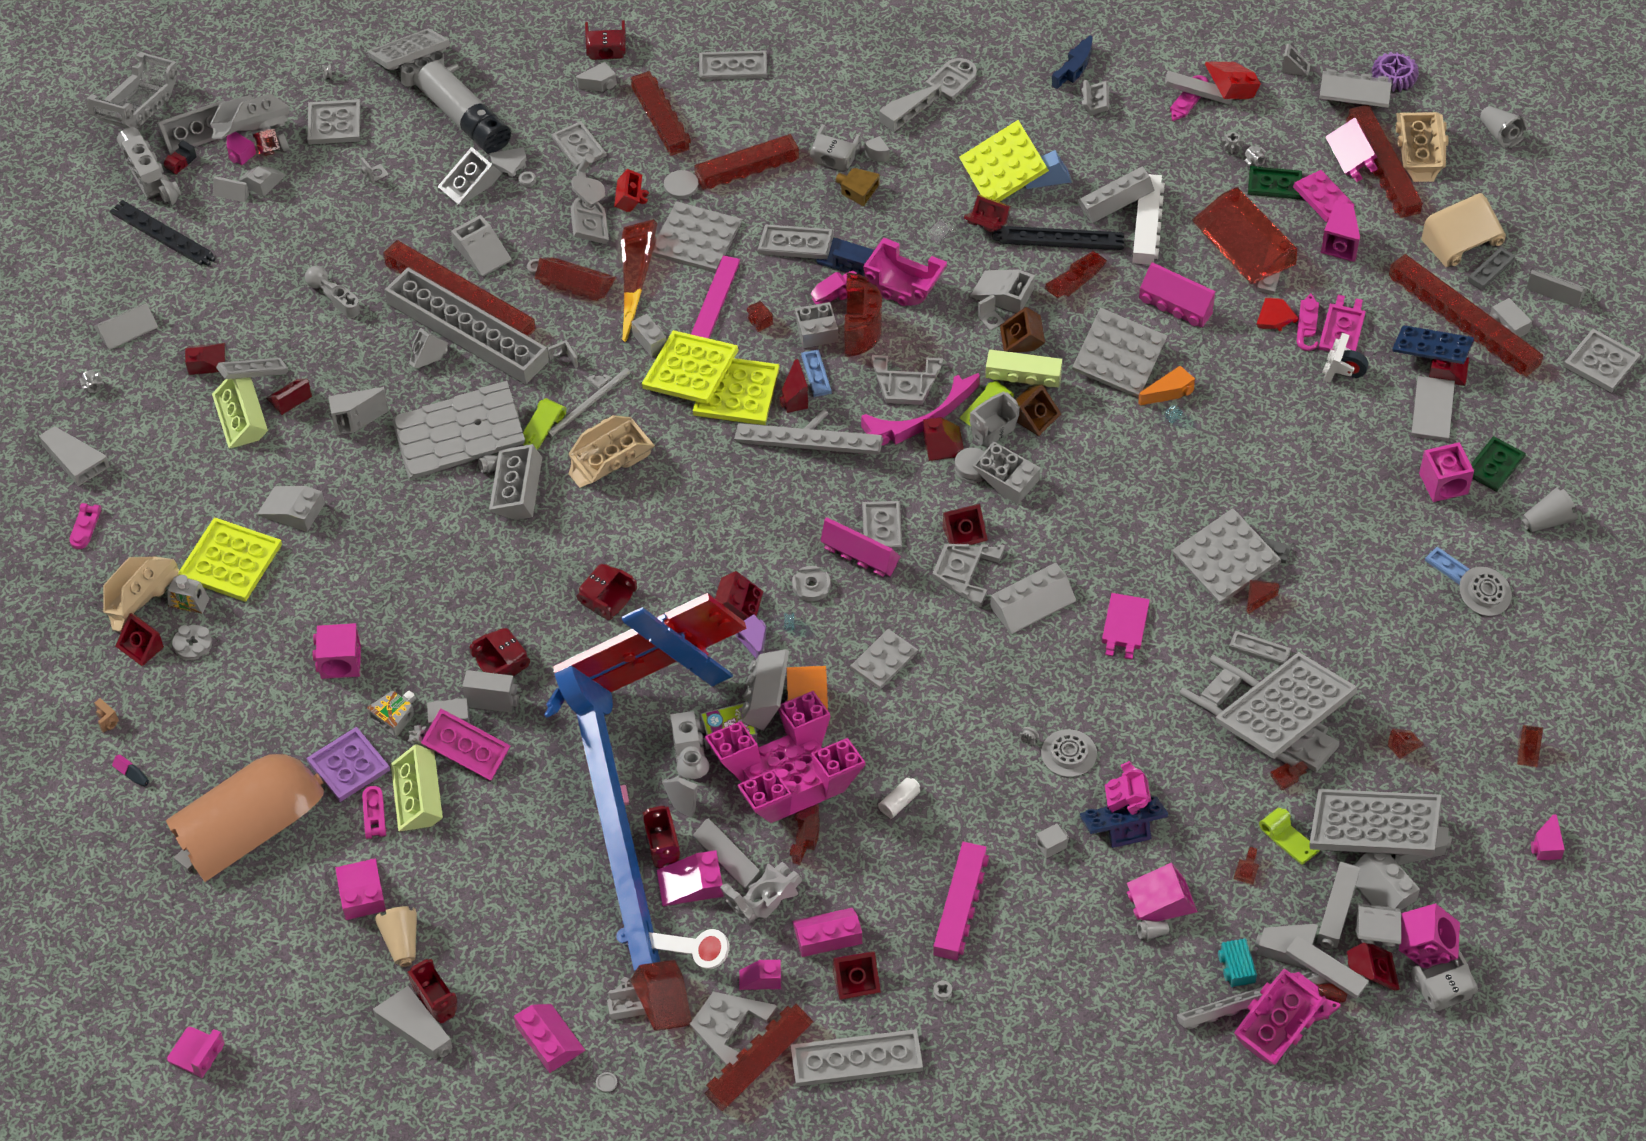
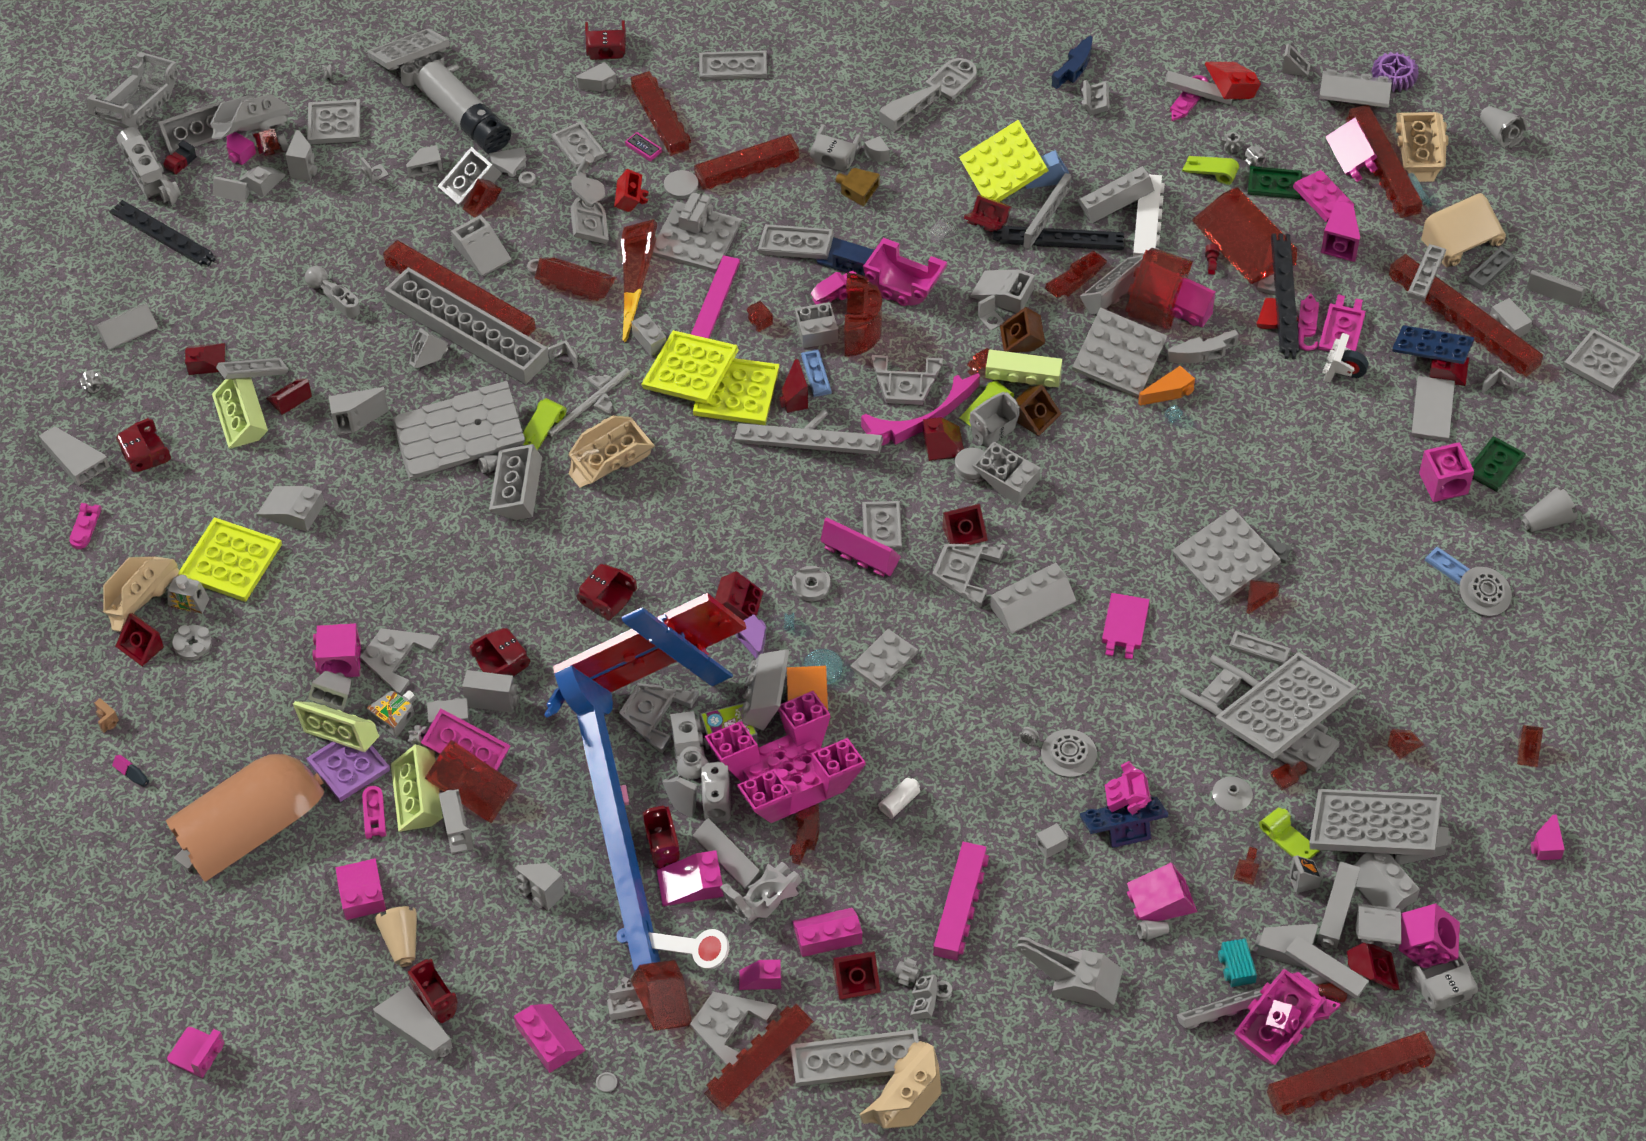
(142, 447): none -> dark red piece
(300, 158): none -> light grey slope
(330, 690): none -> light grey torso
(336, 725): none -> yellowish green slope
(390, 649): none -> light grey wing
(424, 162): none -> light grey slope
(457, 831): none -> light grey window
(479, 784): none -> clear red slope
(481, 197): none -> clear red slope
(542, 881): none -> light grey slope
(604, 404): none -> light grey tile
(643, 146): none -> tile
(648, 705): none -> light grey wing
(695, 213): none -> light grey brick
(716, 806): none -> light grey piece
(826, 658): none -> clear light blue tile
(907, 971): none -> light grey gear
(909, 1091): none -> tan slope
(925, 994): none -> light grey slope
(979, 360): none -> clear red plate
(1047, 210): none -> light grey tile
(1077, 975): none -> light grey slope
(1112, 286): none -> light grey slope
(1157, 287): none -> clear red cylinder
(1198, 351): none -> light grey slope
(1212, 252): none -> dark red piece
(1223, 168): none -> lime door
(1232, 800): none -> light grey dish
(1283, 1018): none -> dark pink brick
(1285, 295): none -> black hinge
(1304, 874): none -> light grey slope
(1351, 1073): none -> clear red brick
(1418, 187): none -> clear light blue tile
(1426, 273): none -> light grey plate
(1498, 376): none -> light grey bracket

